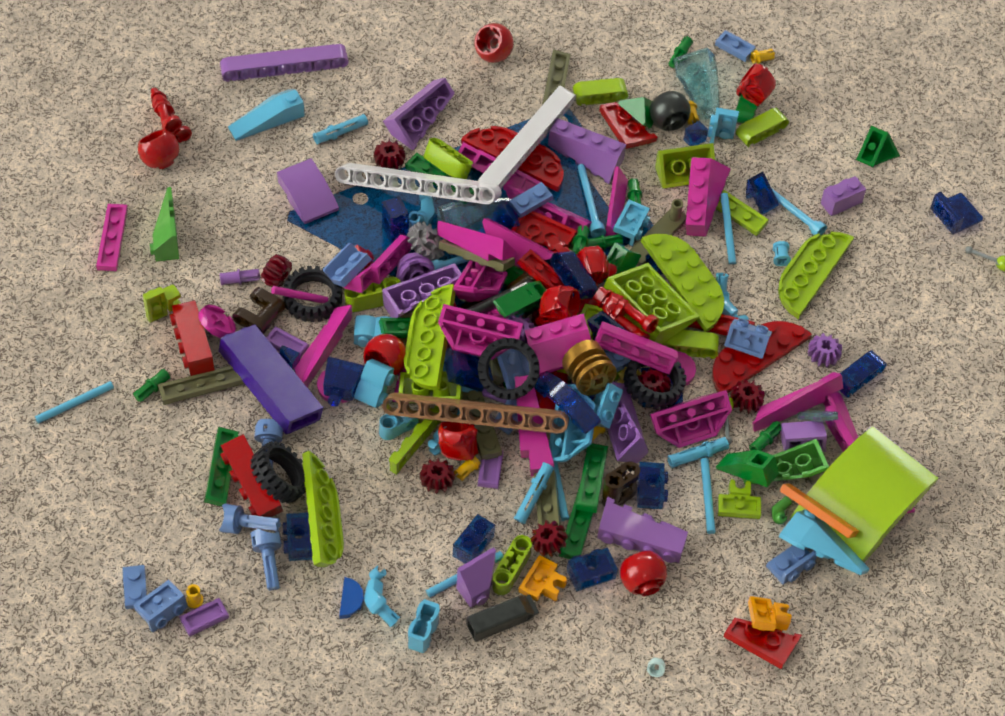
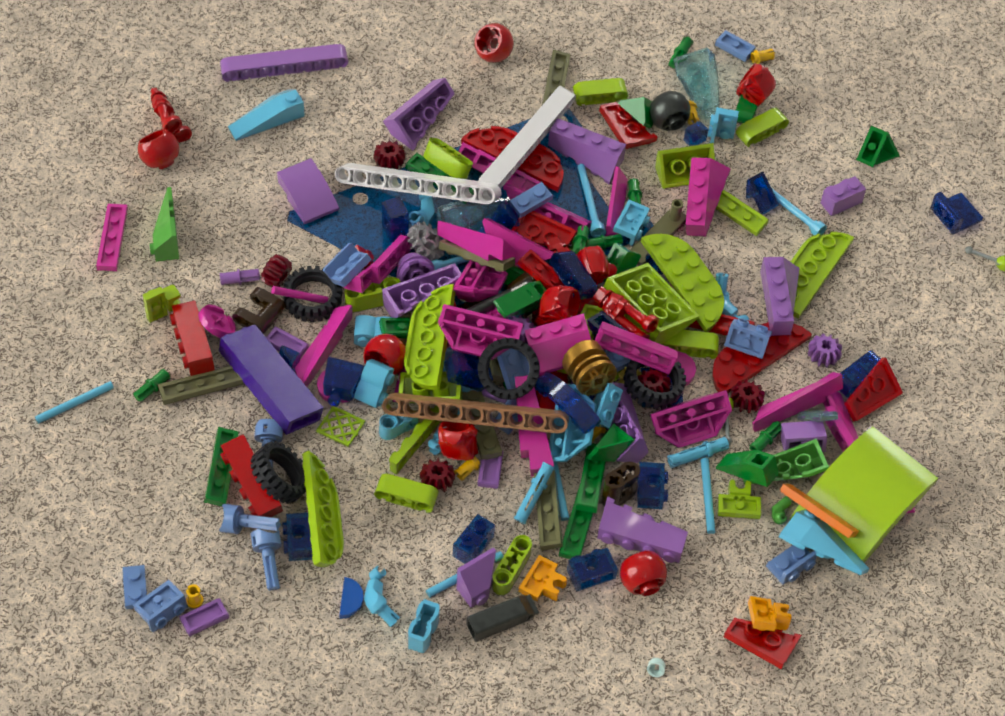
(321, 136): medium azure pin -> none
(346, 415): none -> lime window
(406, 492): none -> lime beam
(549, 538): dark red gear -> none
(611, 445): none -> green slope
(728, 228): medium azure bar -> none
(779, 289): none -> medium lavender wedge
(781, 253): medium azure bush -> none
(874, 391): none -> red wing

